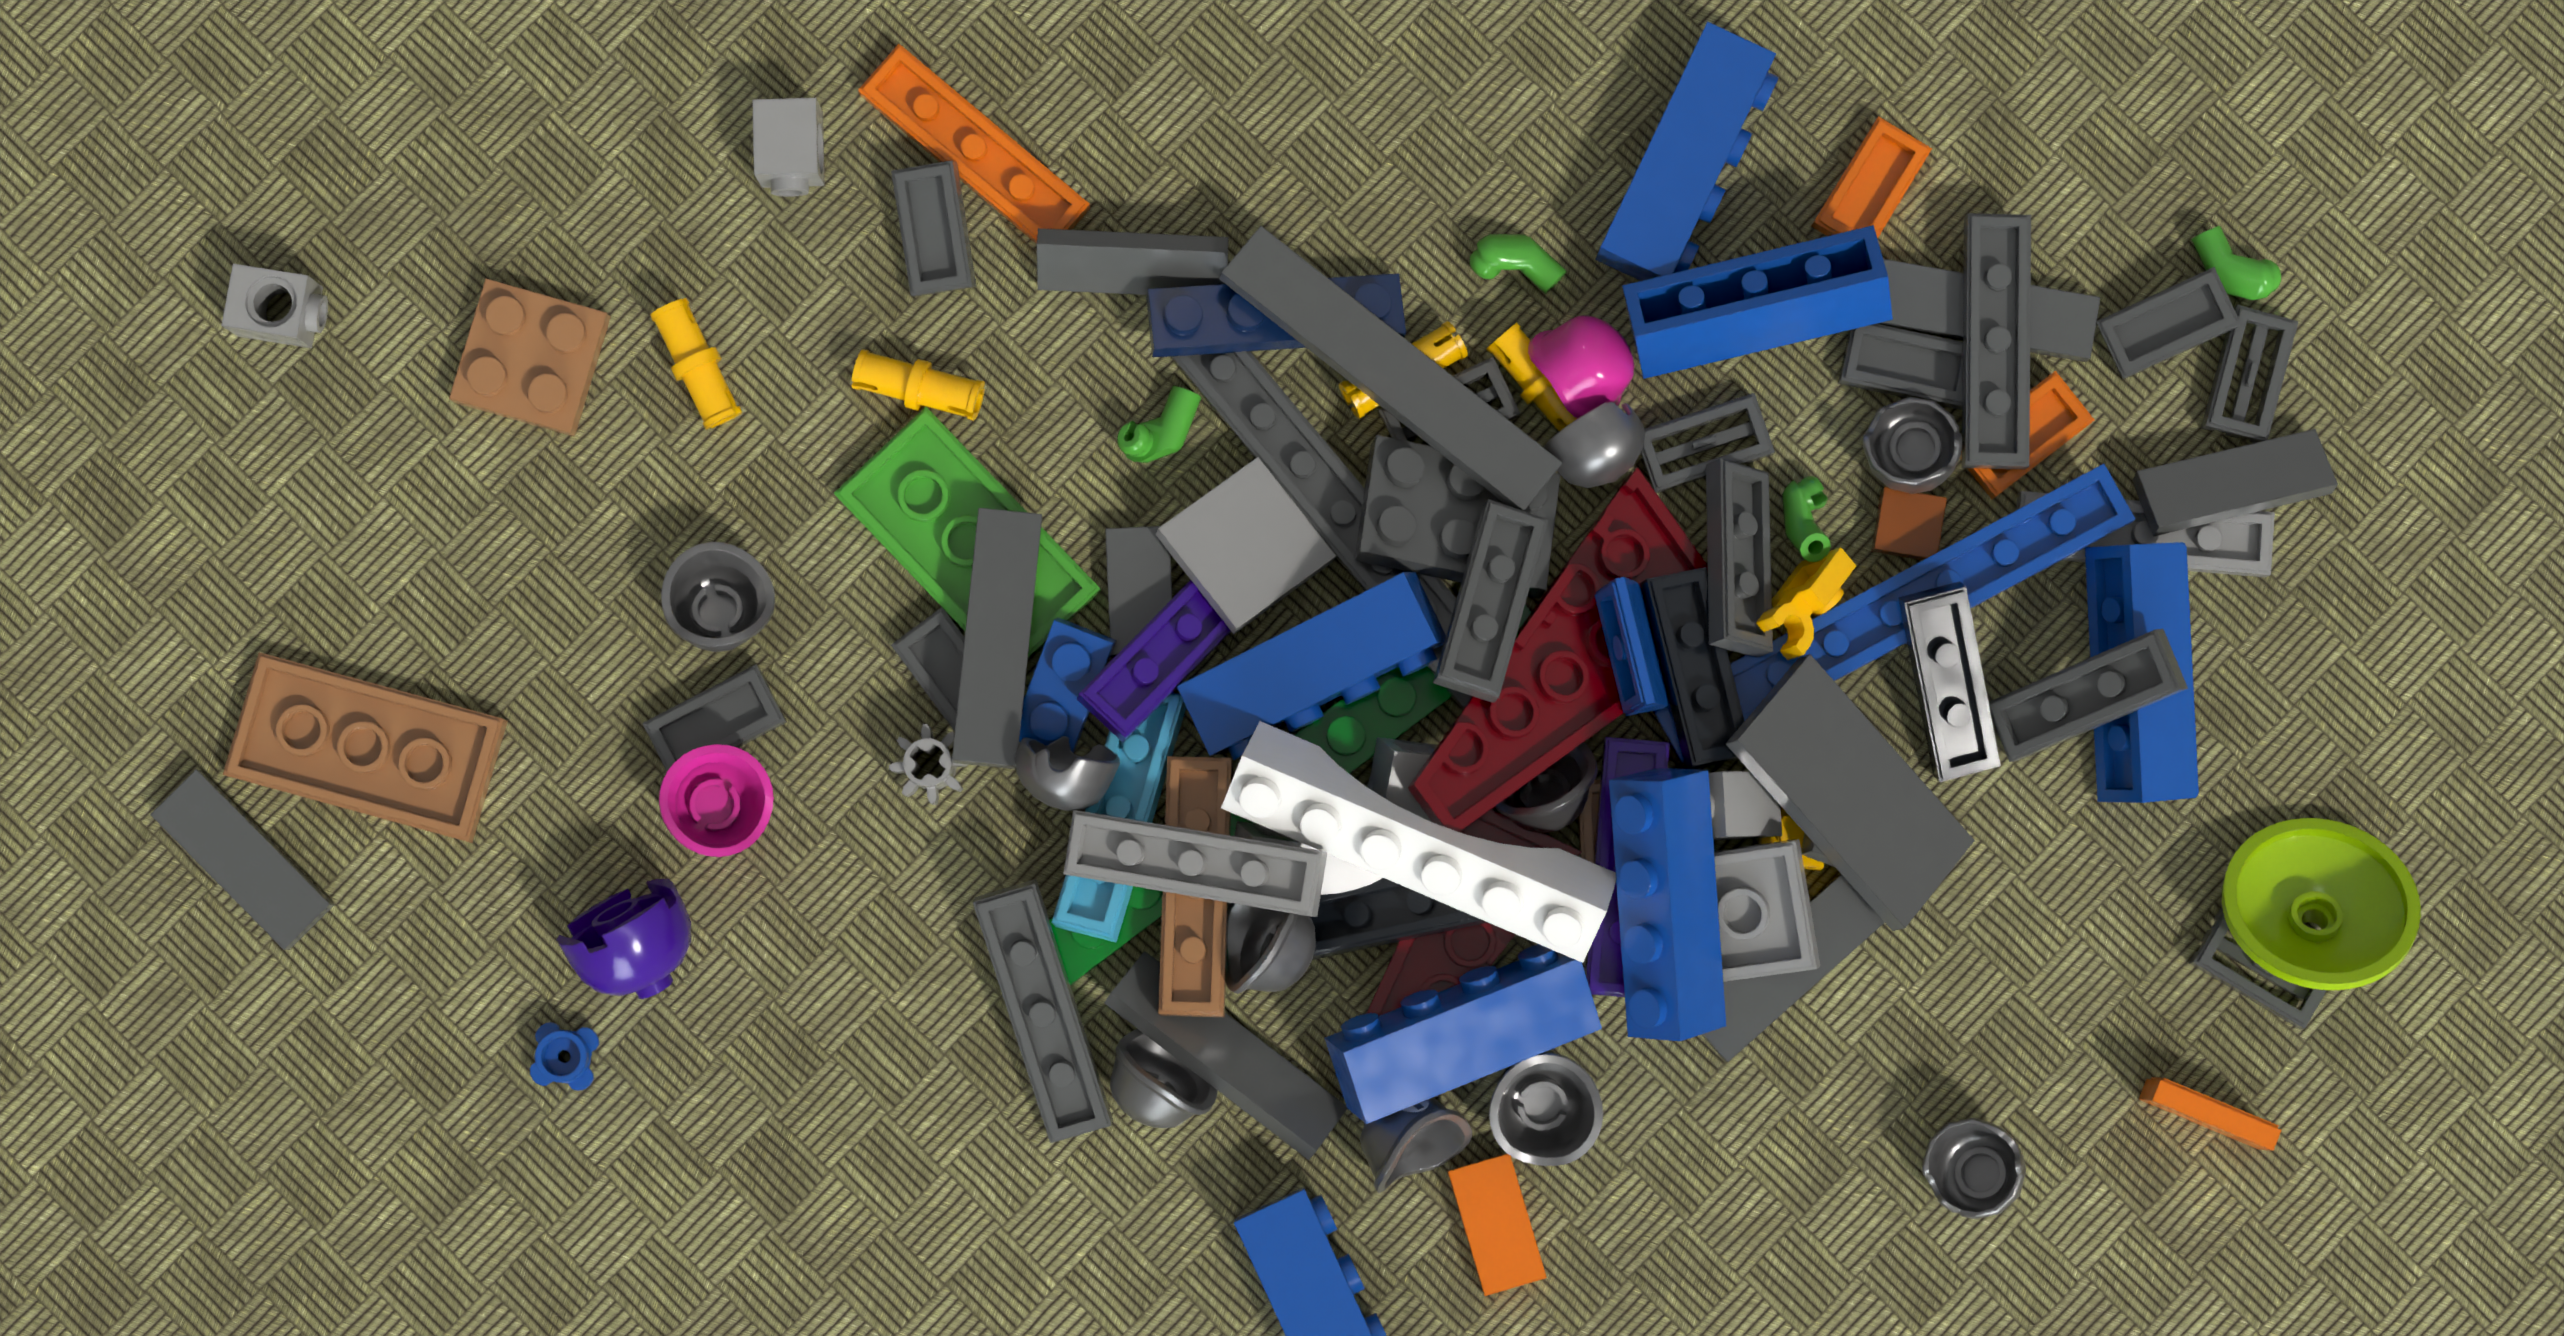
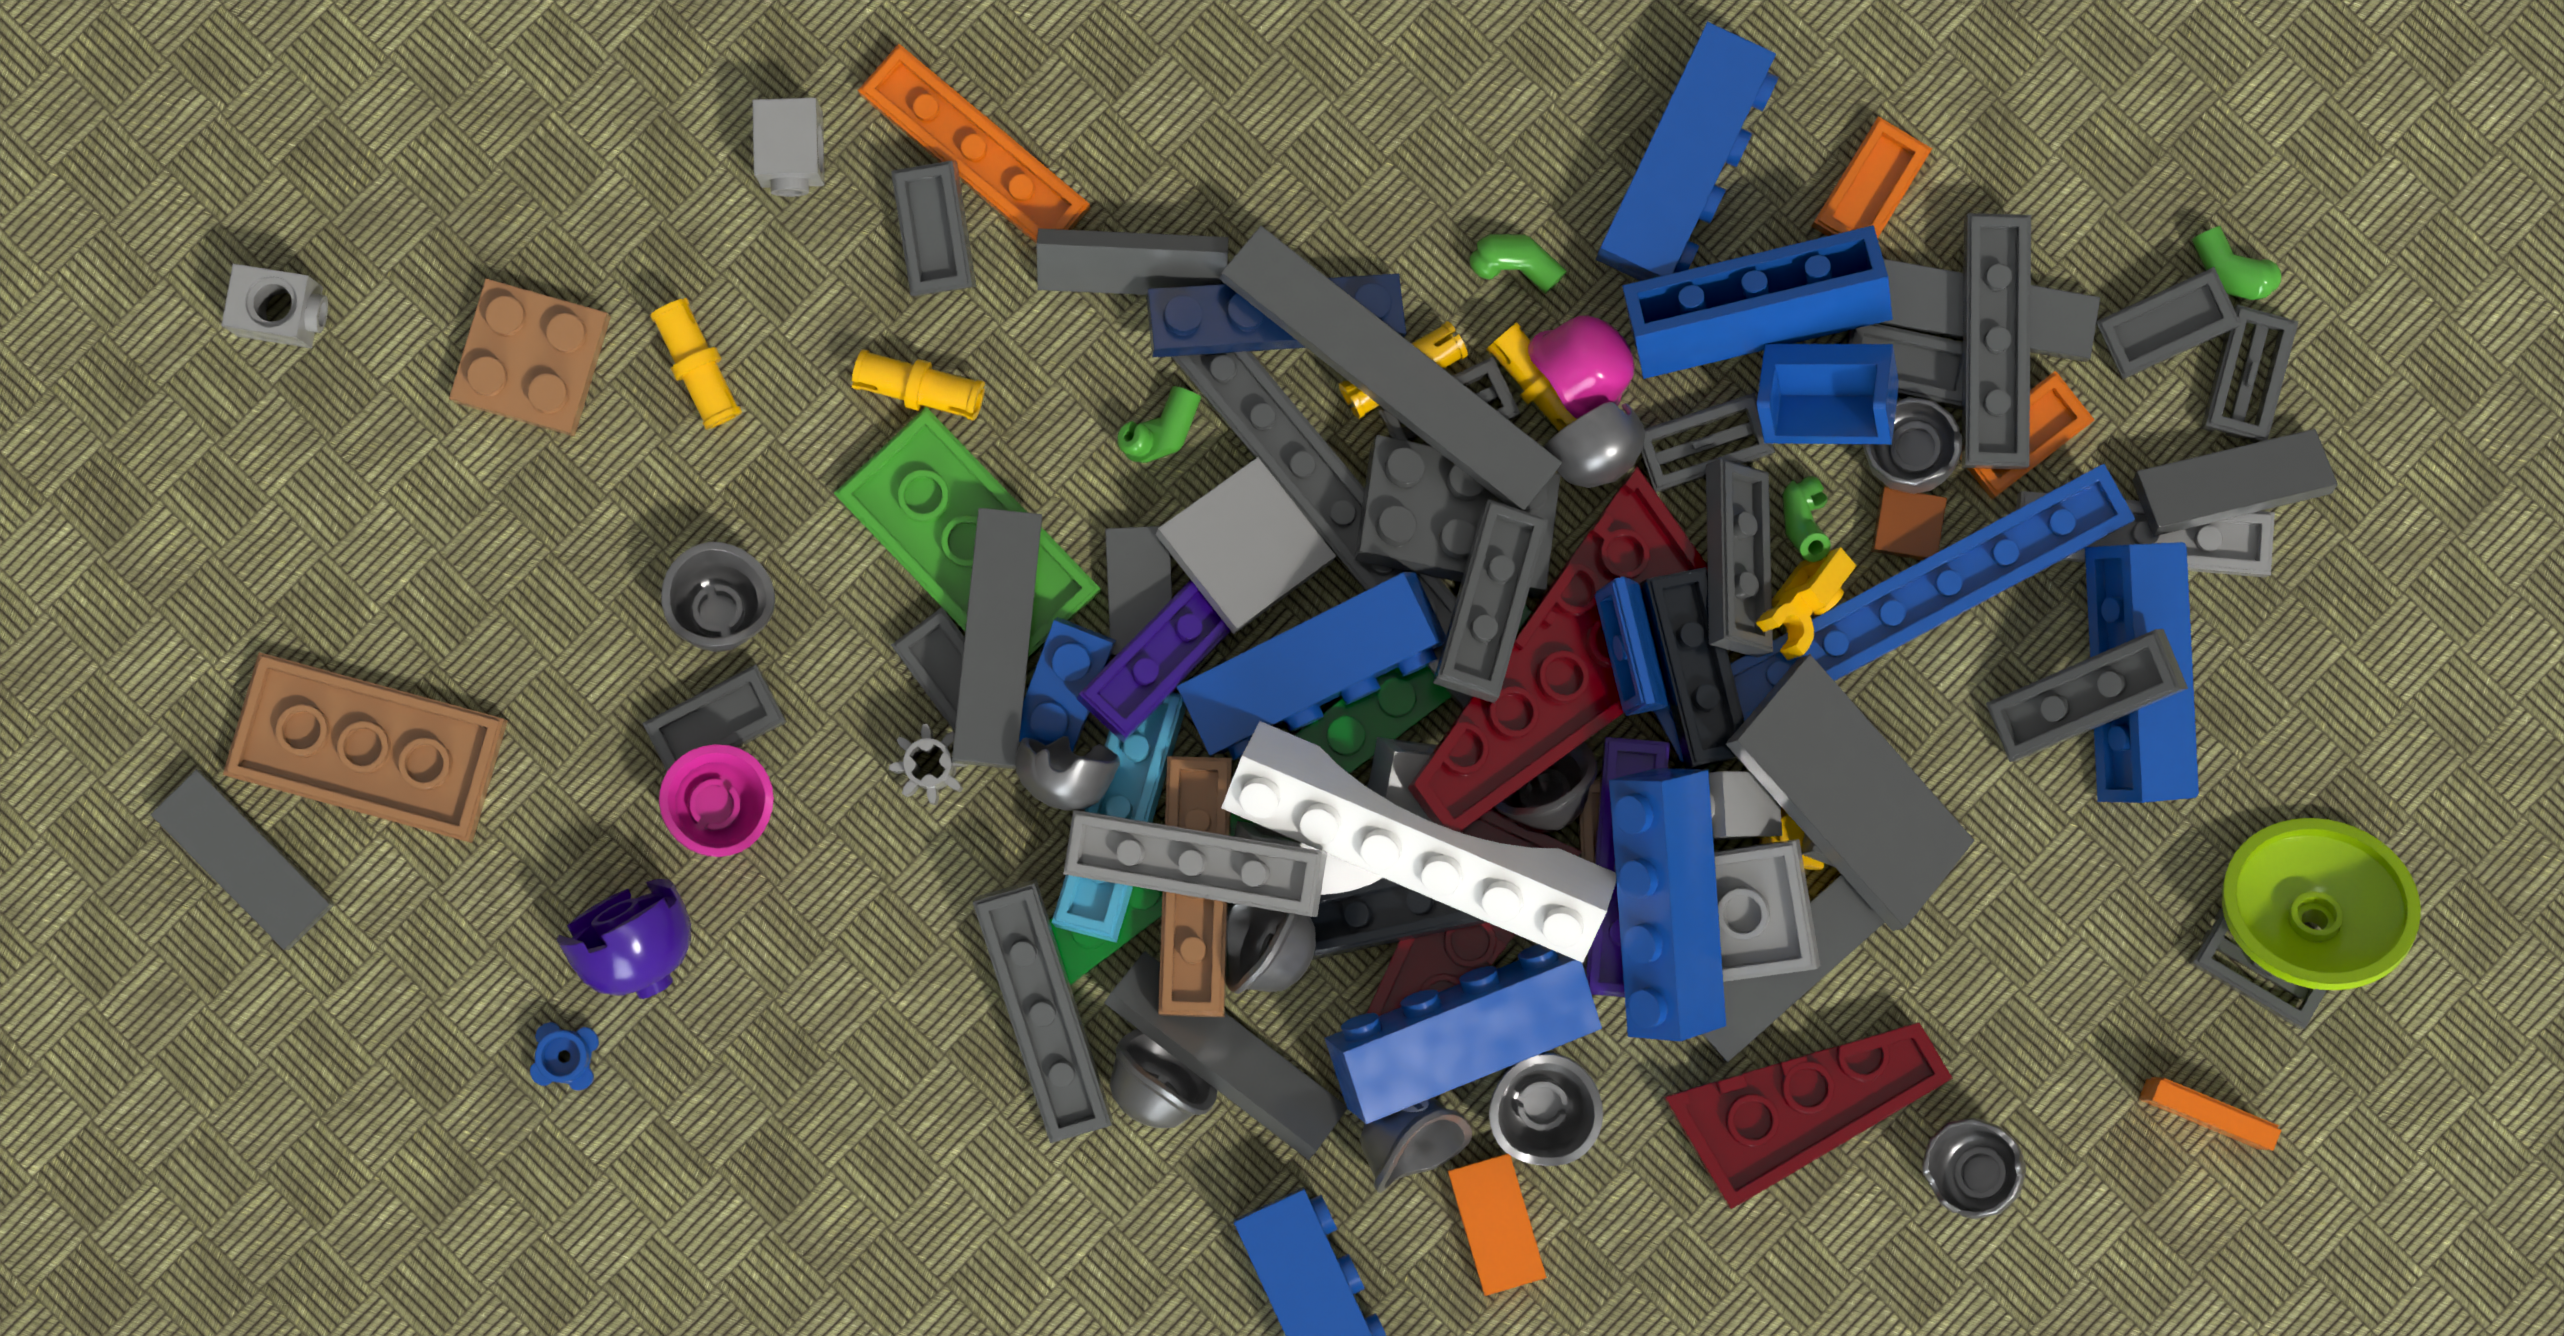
(1794, 1111): none -> dark red wing
(1828, 393): none -> blue panel
(1949, 681): tile -> none

